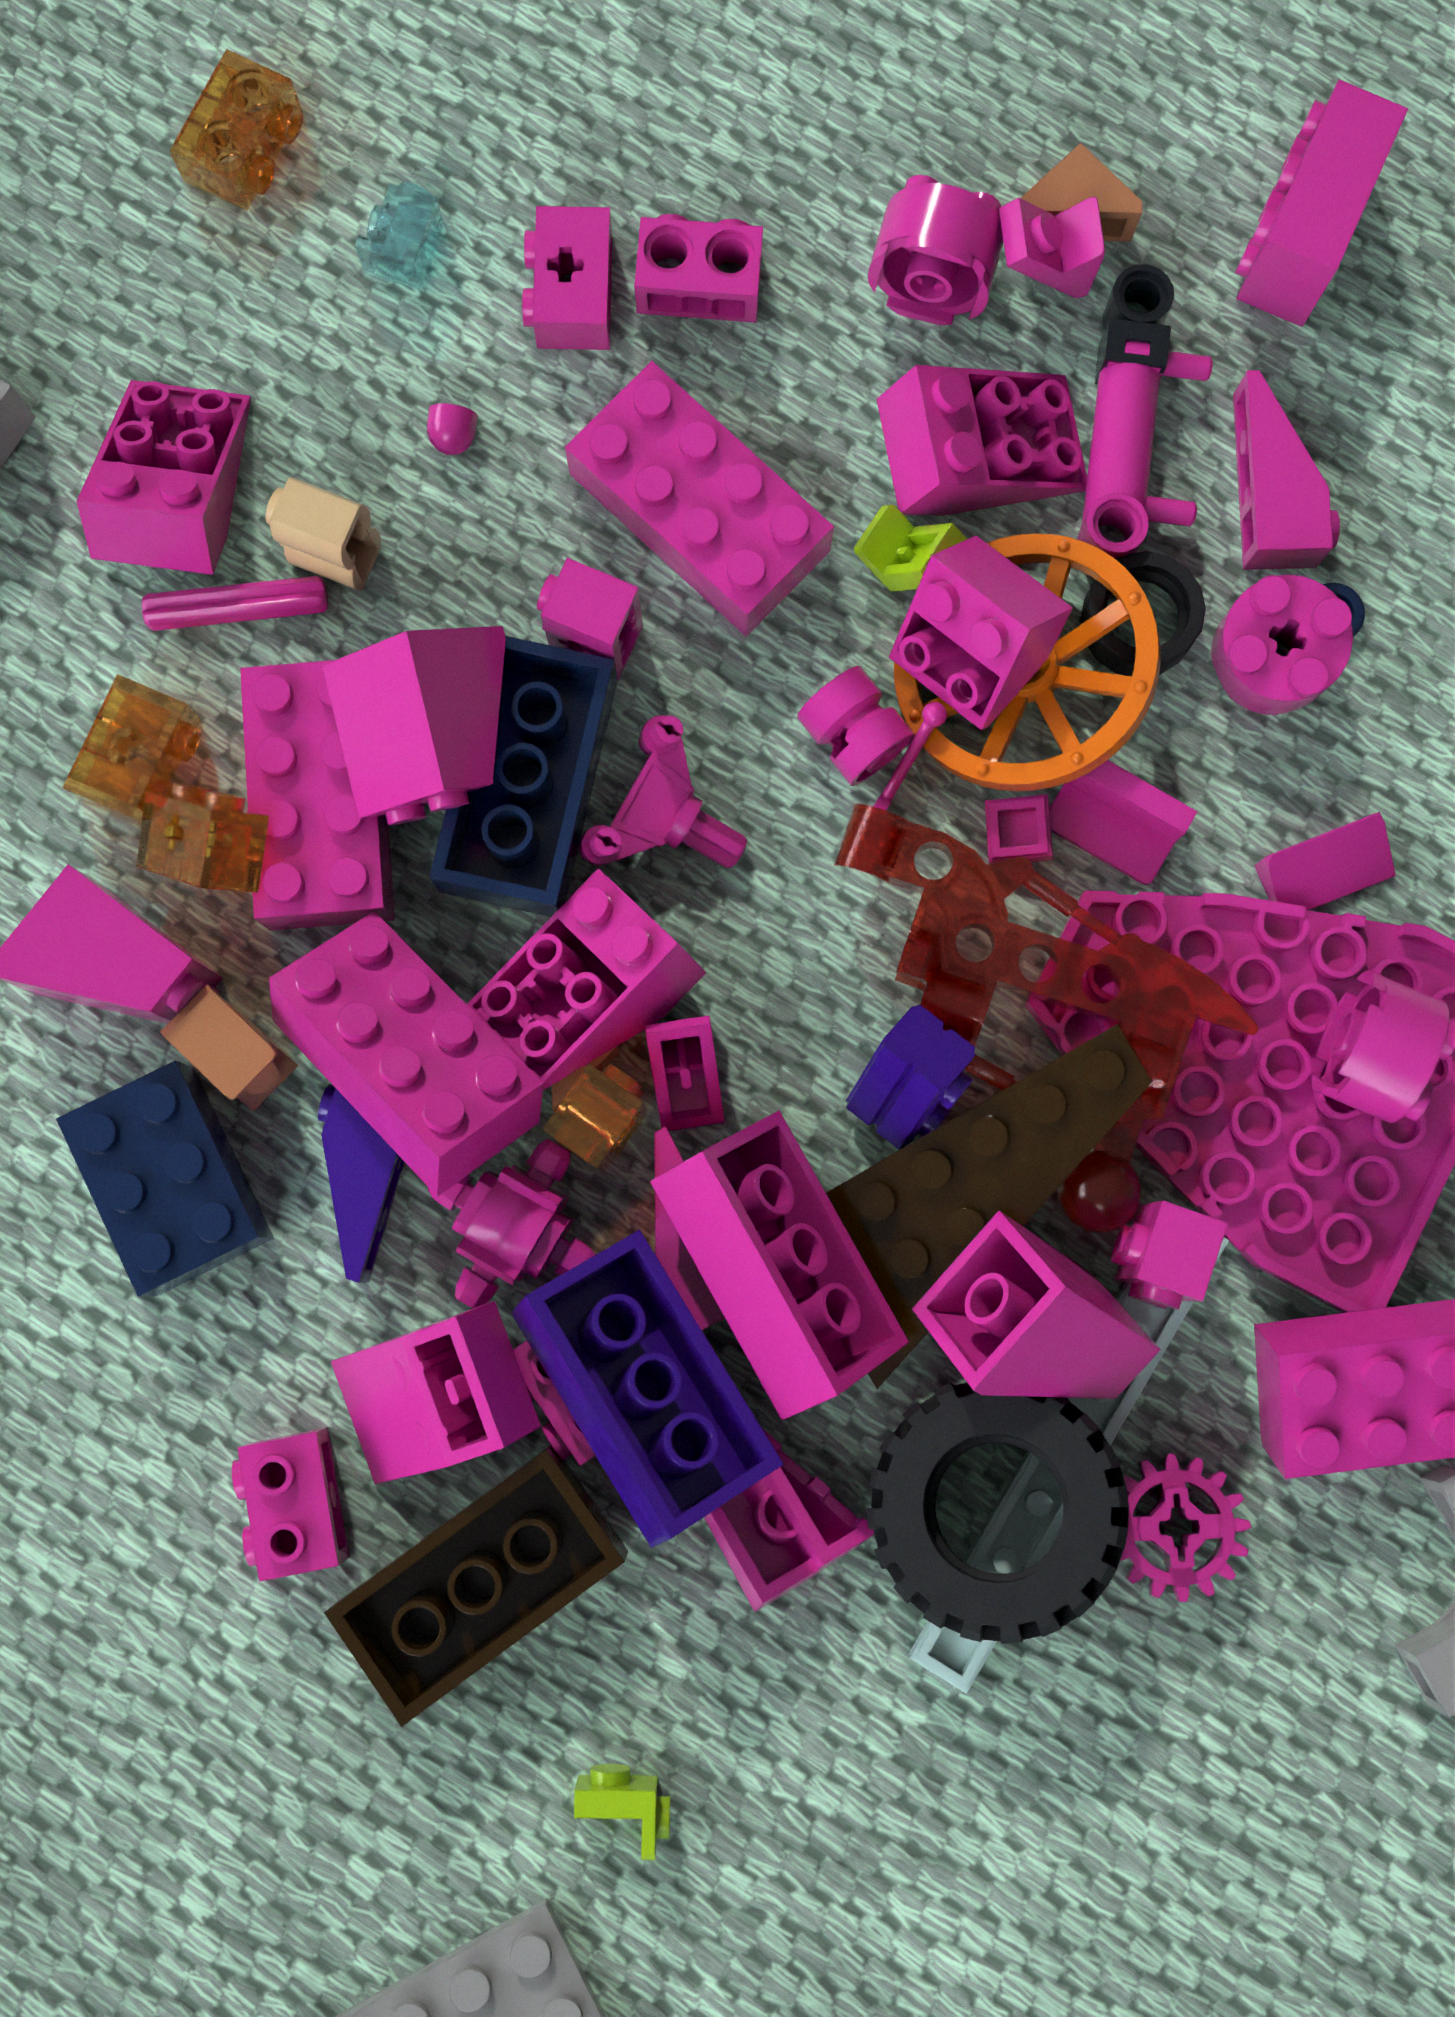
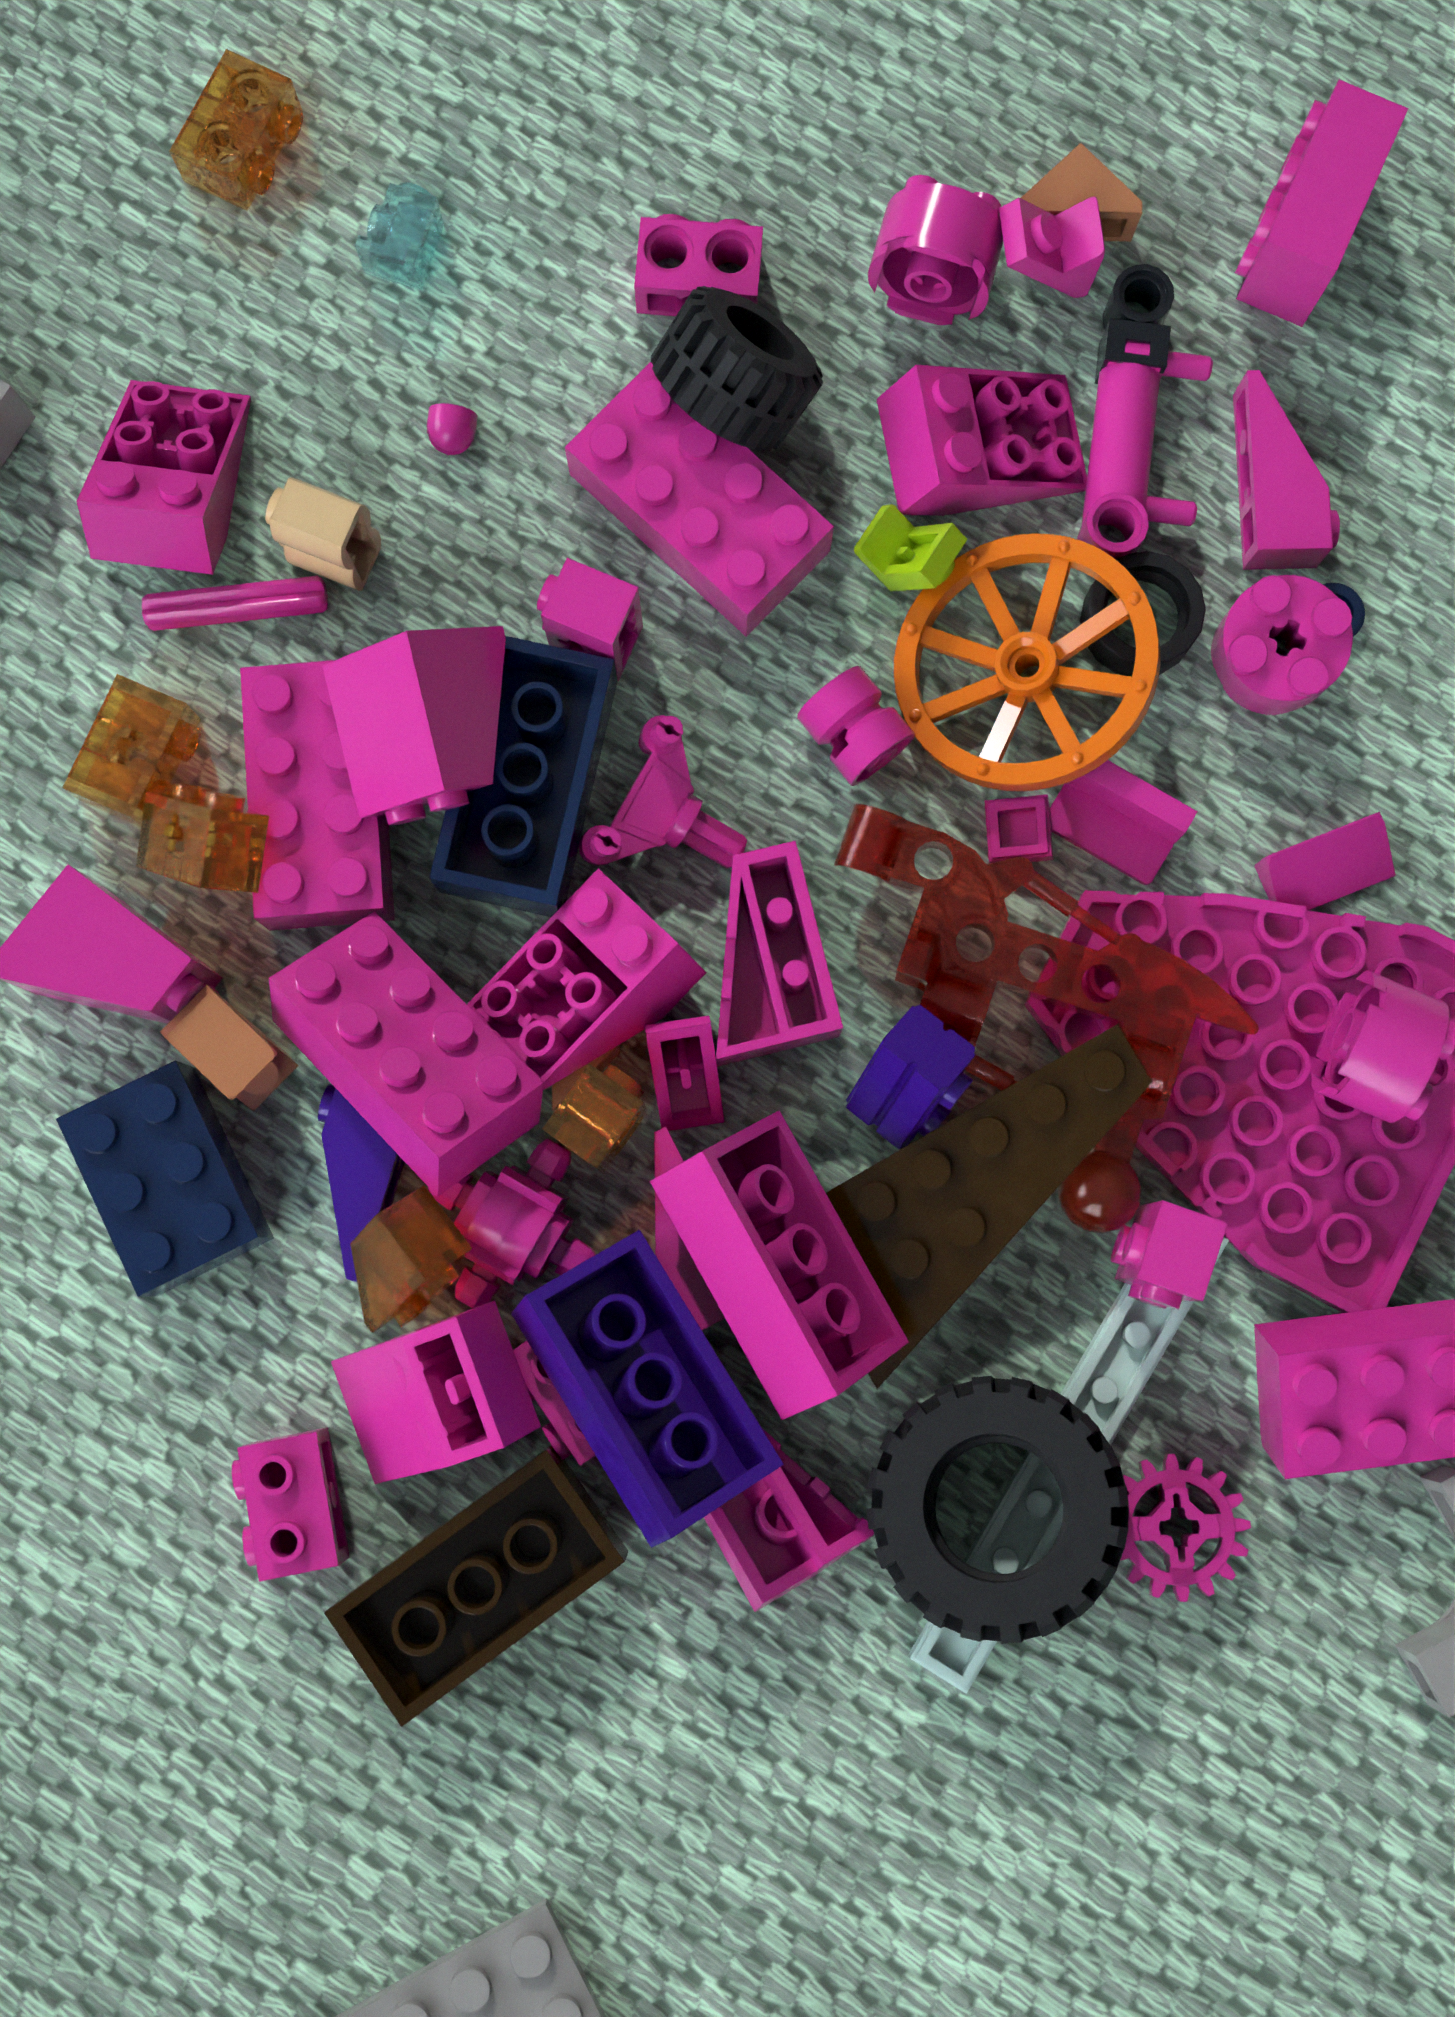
(405, 1259): none -> clear orange slope
(578, 245): dark pink brick -> none
(616, 1794): lime bracket -> none
(736, 368): none -> black tyre
(774, 961): none -> dark pink wedge
(933, 716): dark pink hinge -> none
(978, 629): dark pink slope -> none
(1031, 1320): dark pink slope -> none

